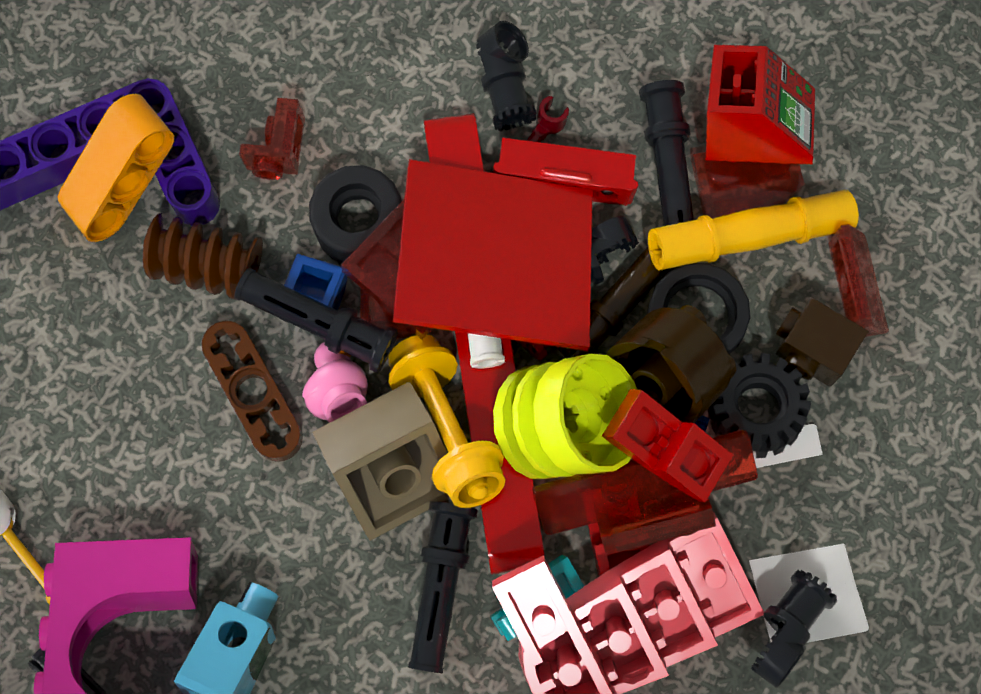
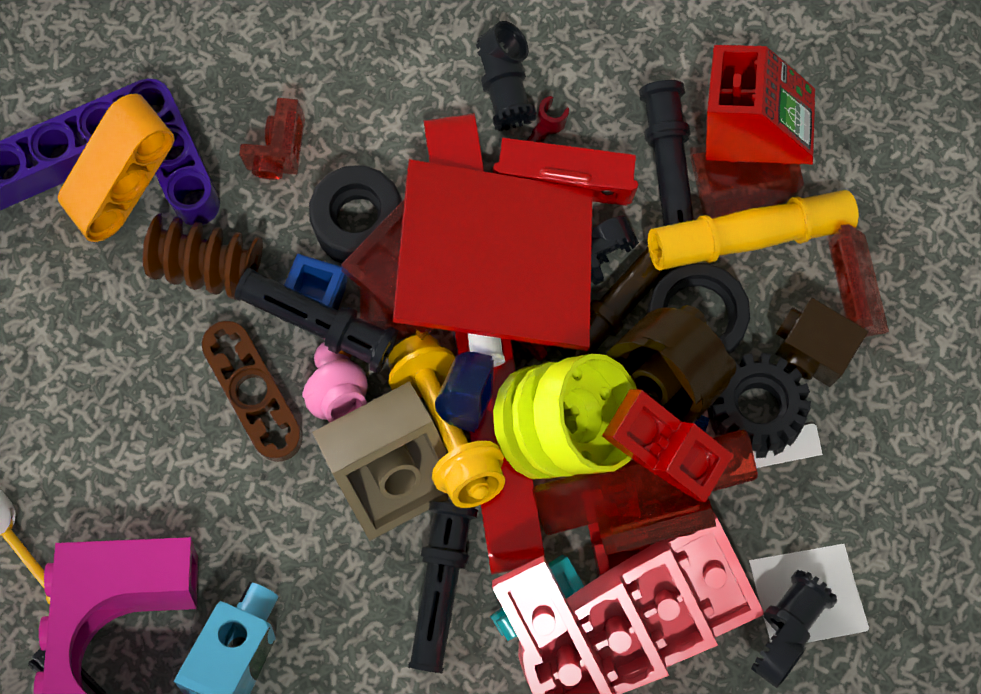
(466, 390): none -> clear blue brick

